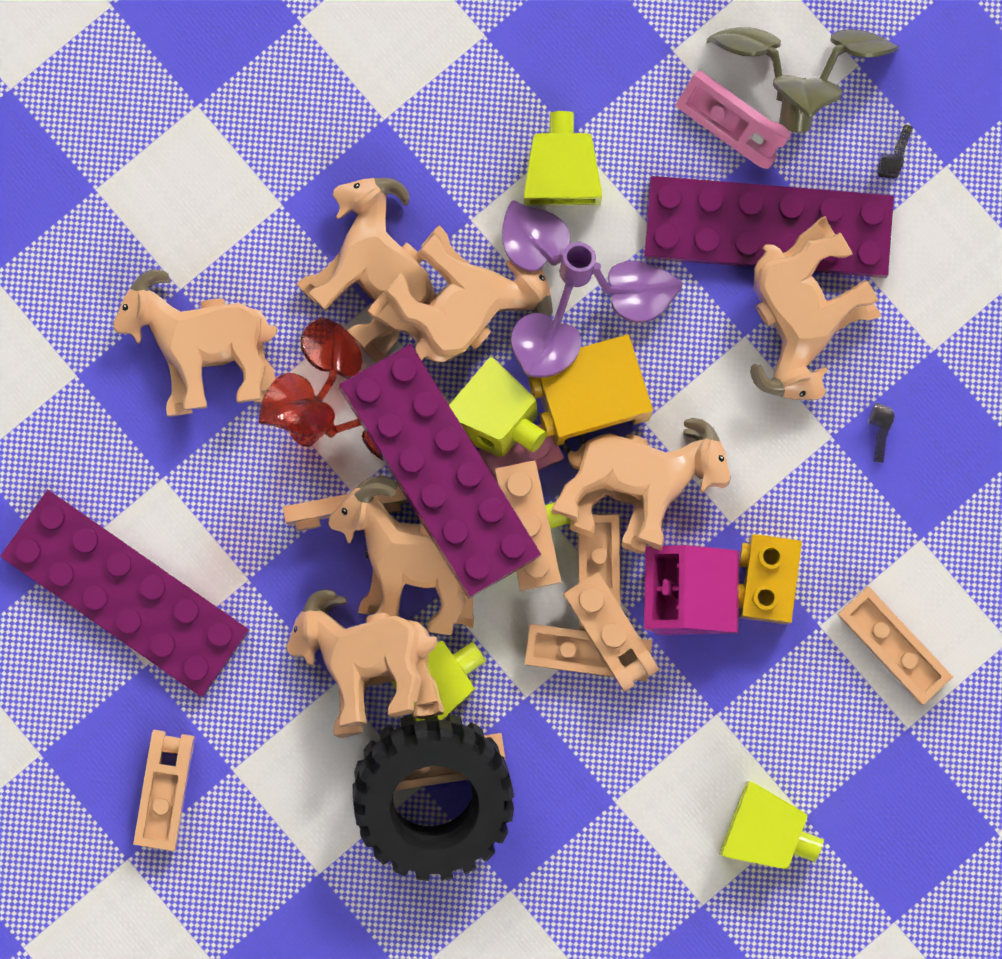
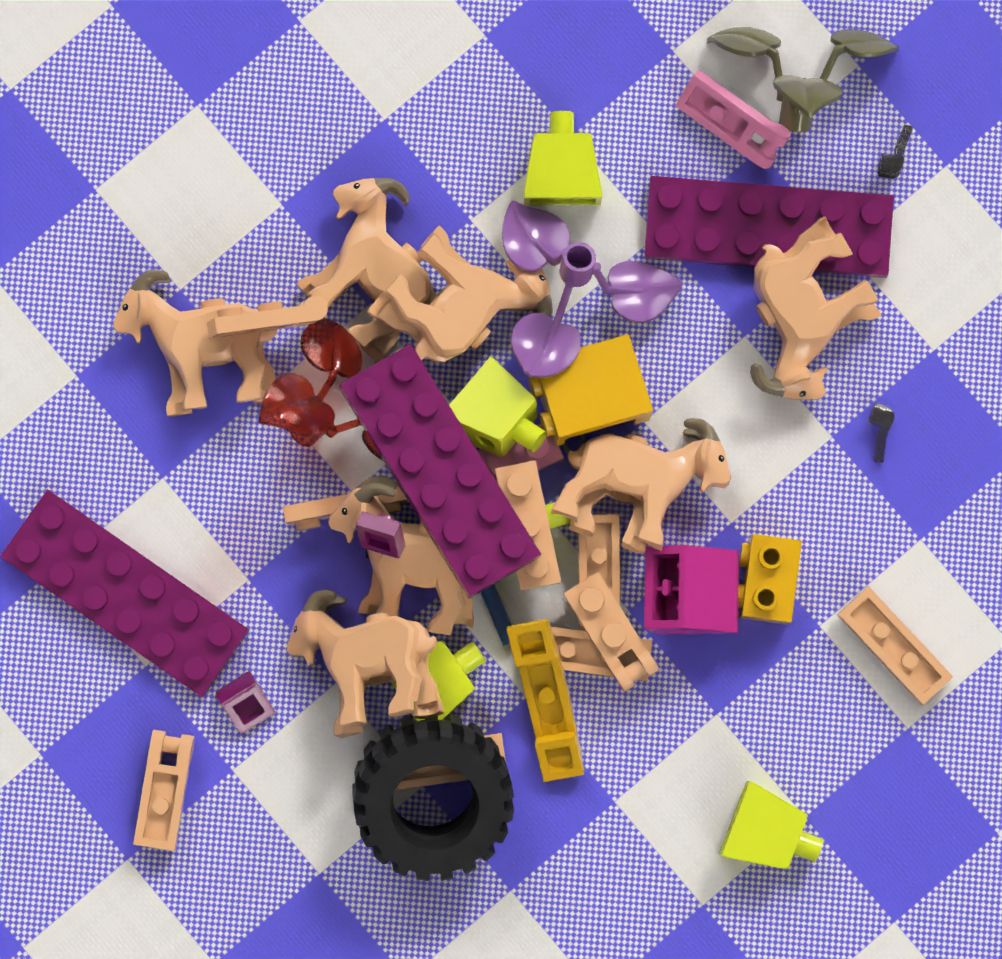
(245, 702): none -> magenta slope
(269, 317): none -> light nougat plate
(380, 534): none -> magenta plate
(497, 612): none -> blue piece
(547, 699): none -> yellow slope

